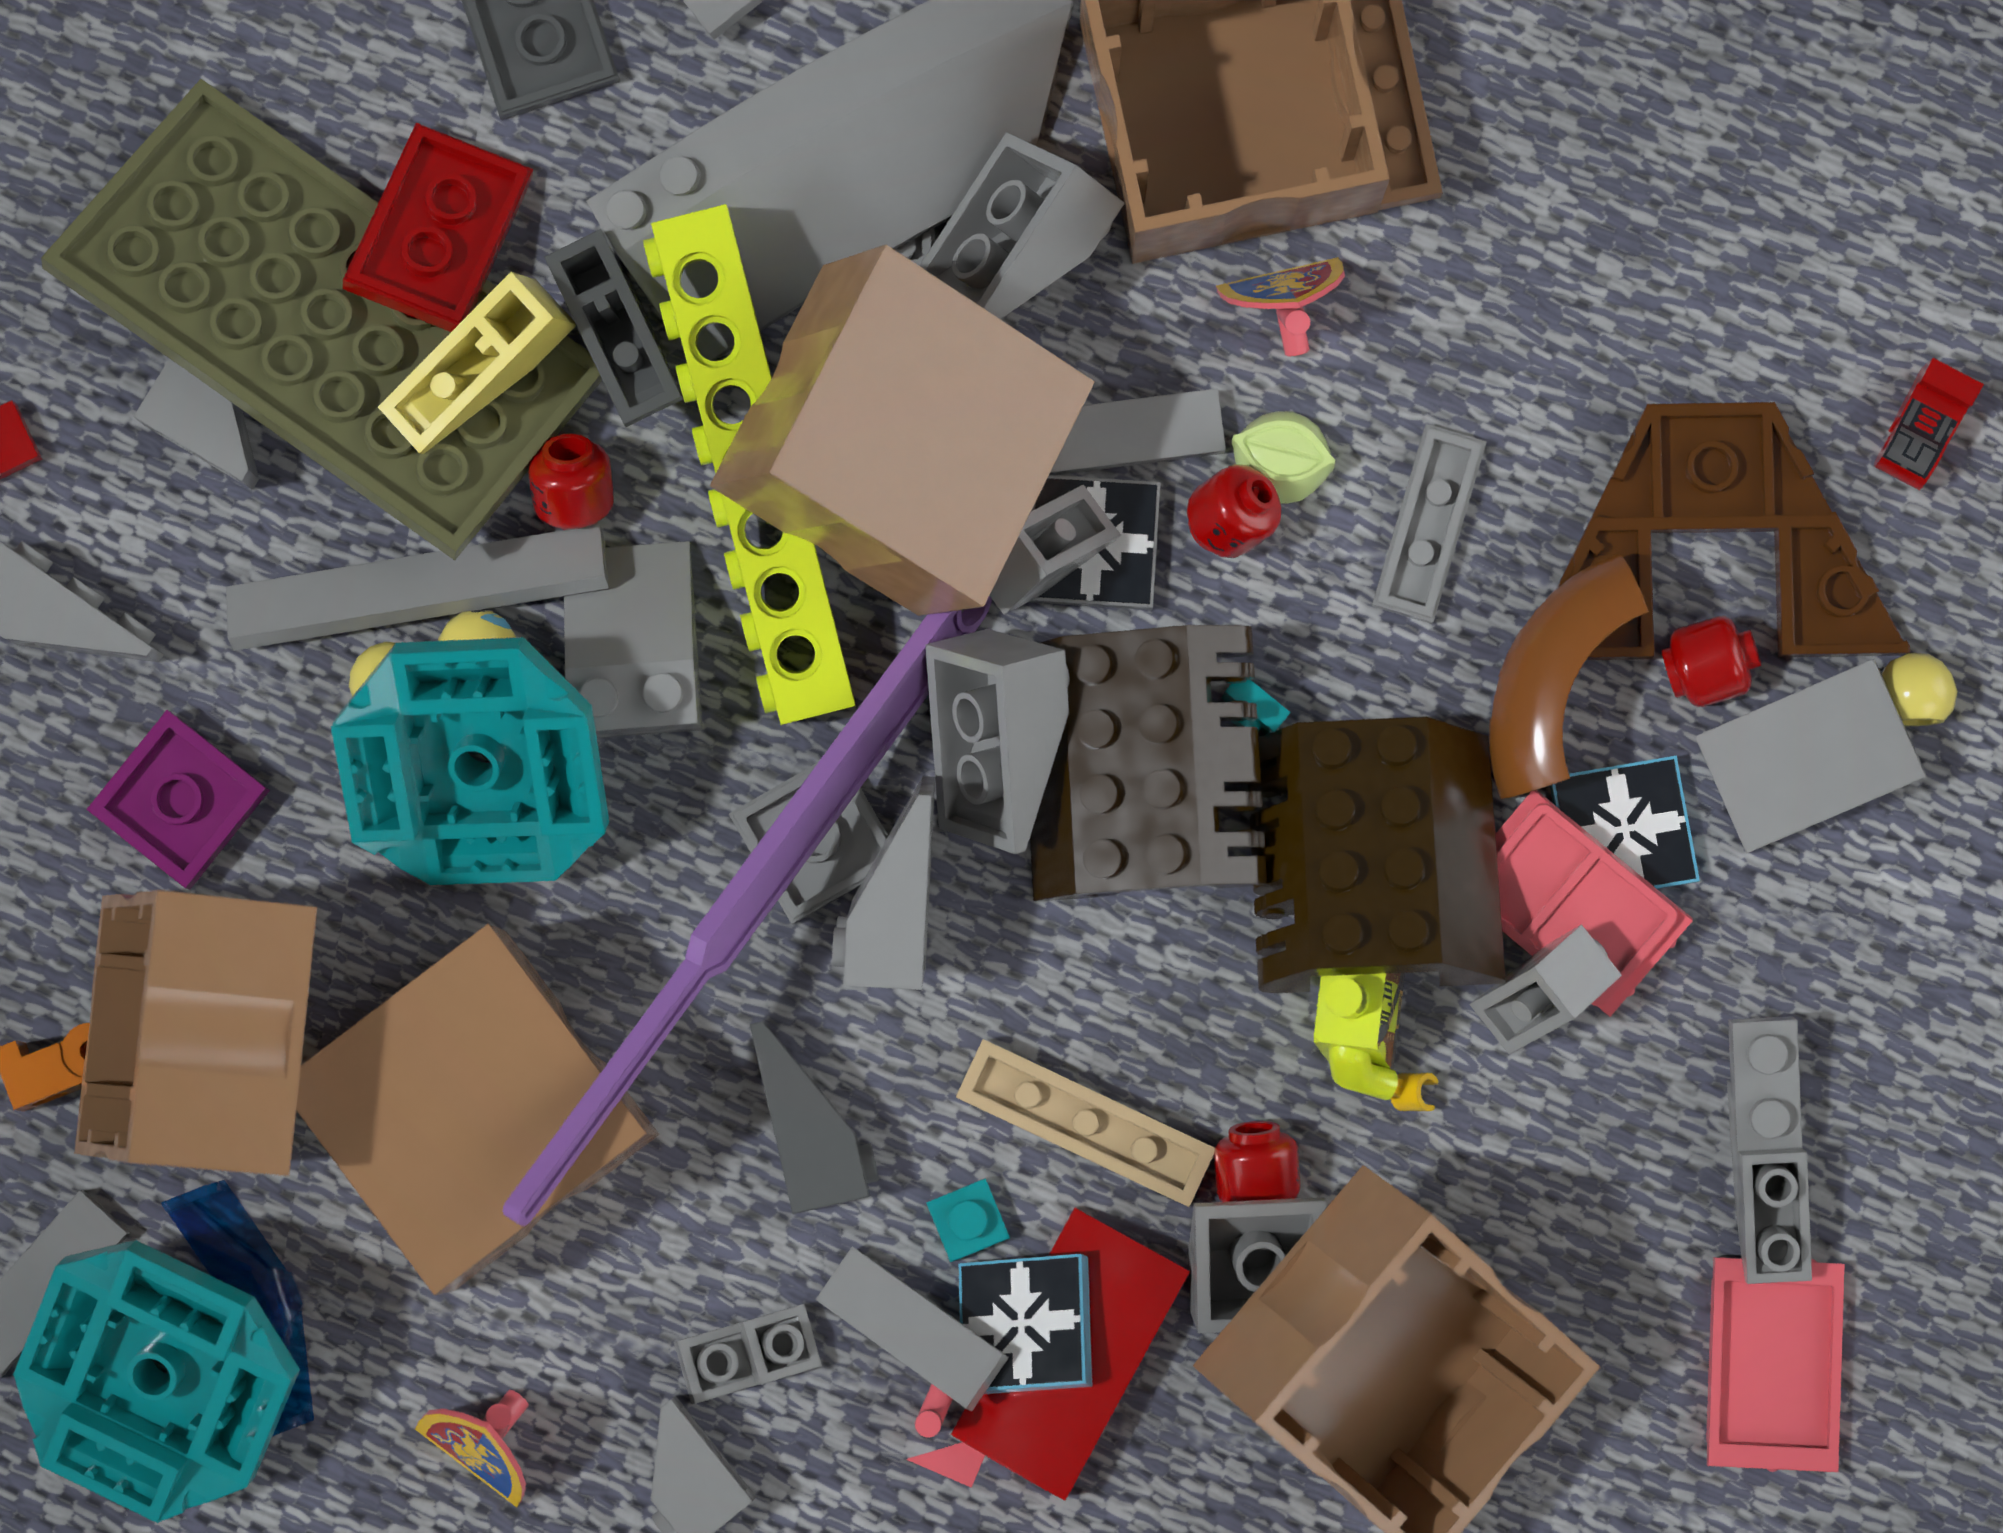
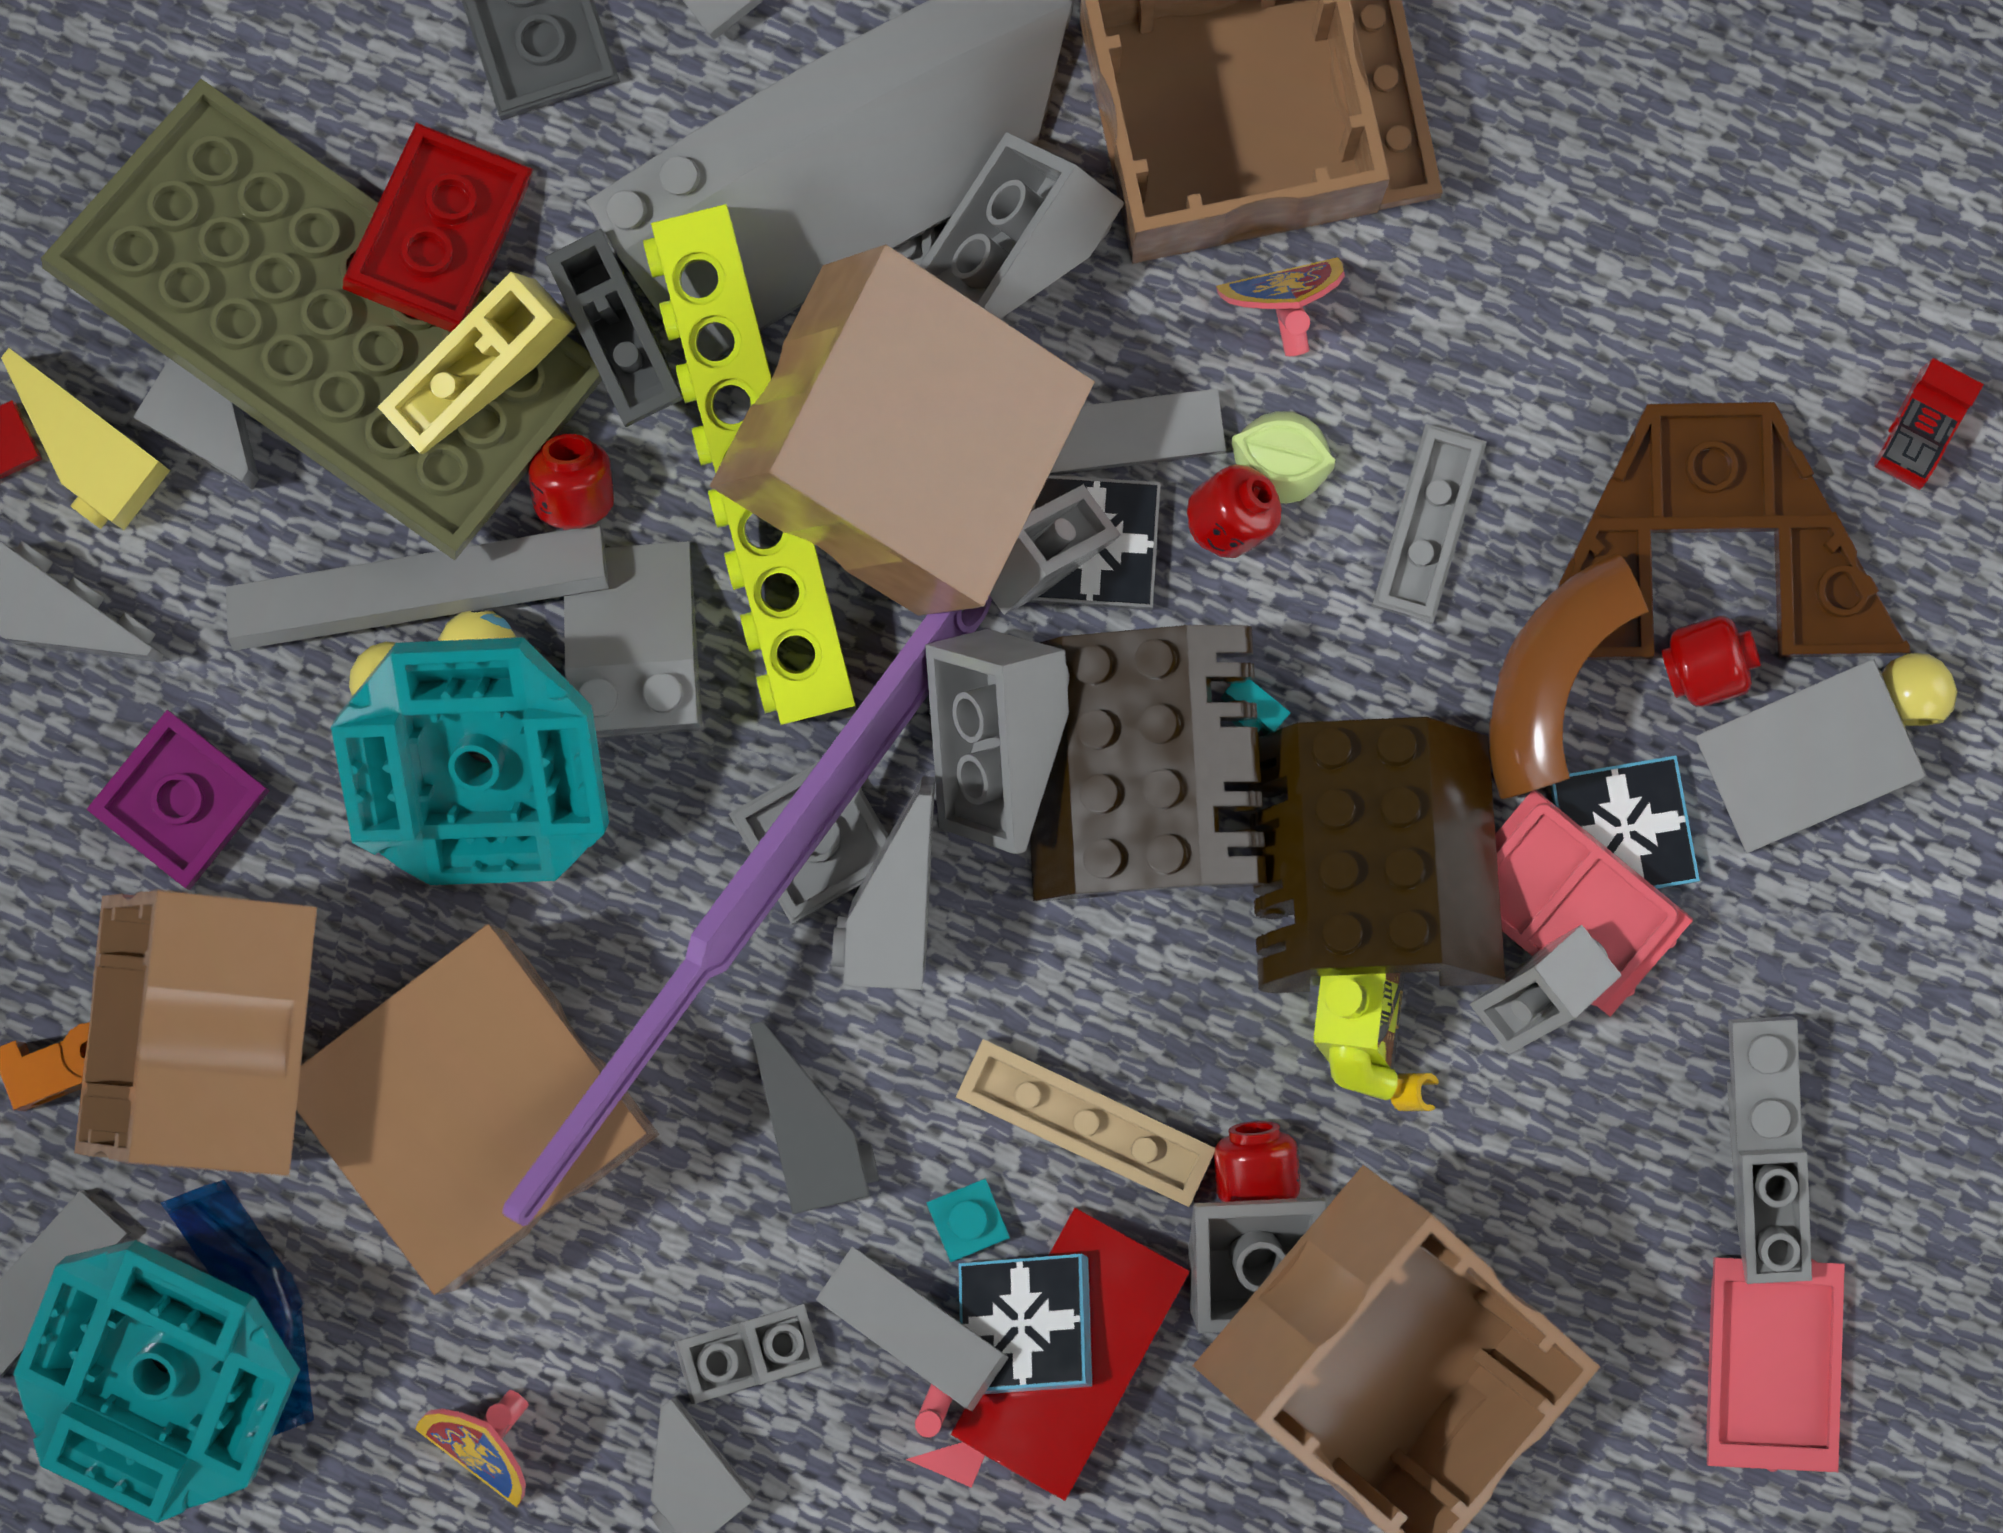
(87, 453): none -> light yellow slope

